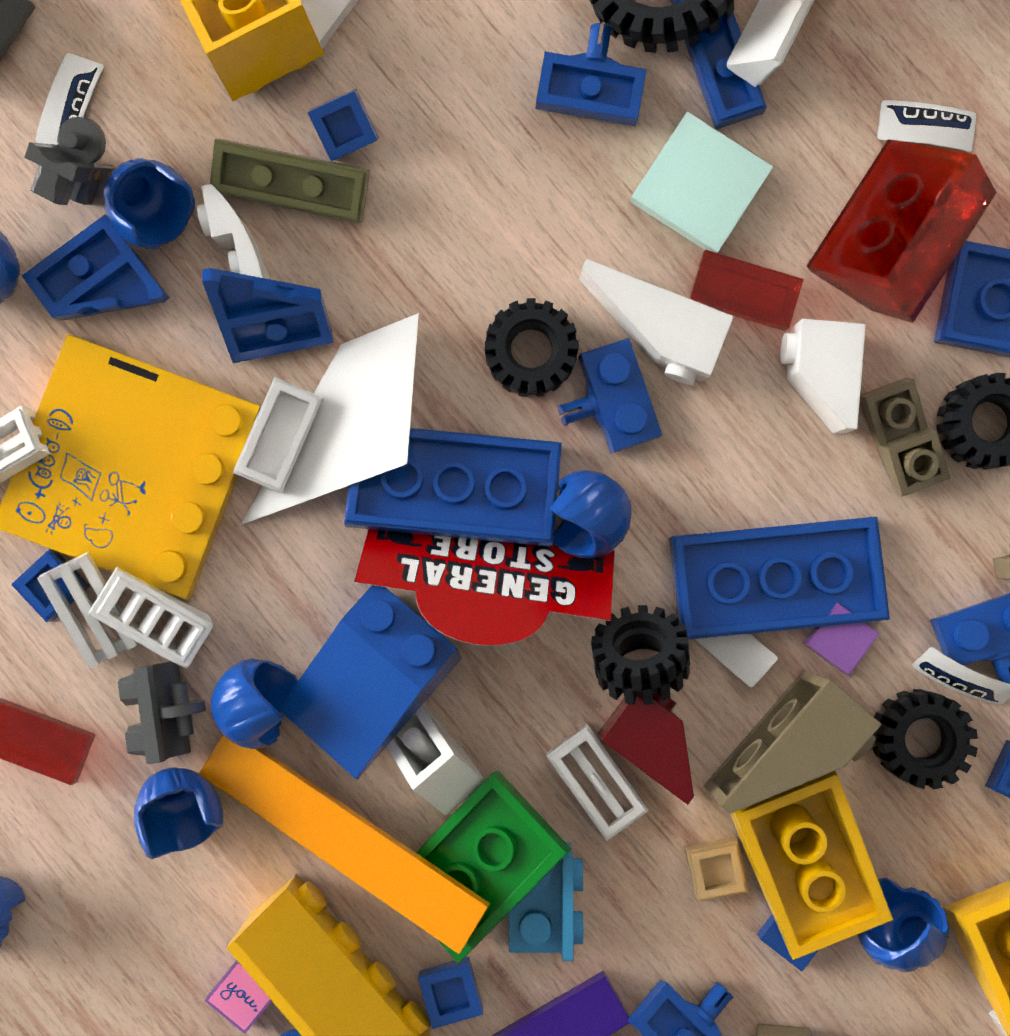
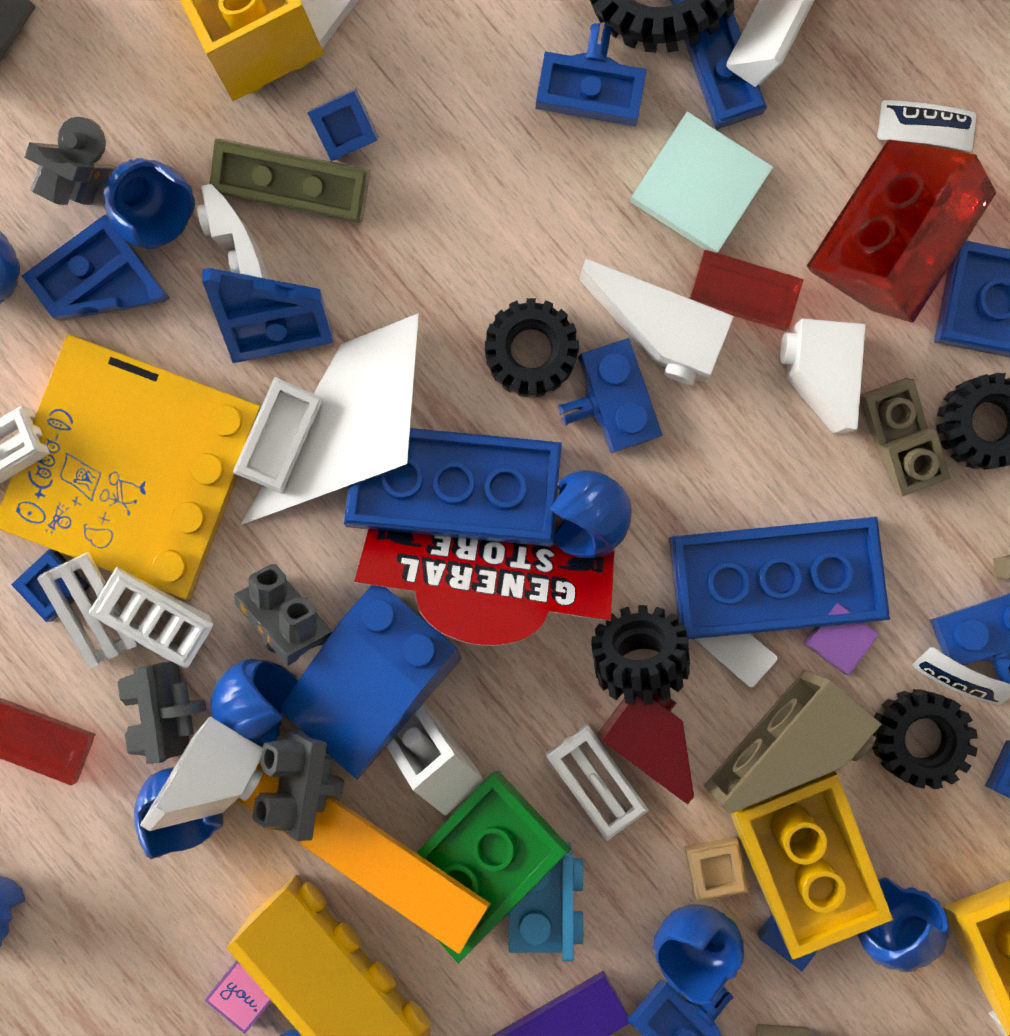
(68, 95): white sticker -> none
(207, 778): none -> white slope
(281, 614): none -> dark grey hips
(302, 784): none -> dark grey hips
(450, 993): blue plate -> none
(698, 951): none -> blue hair

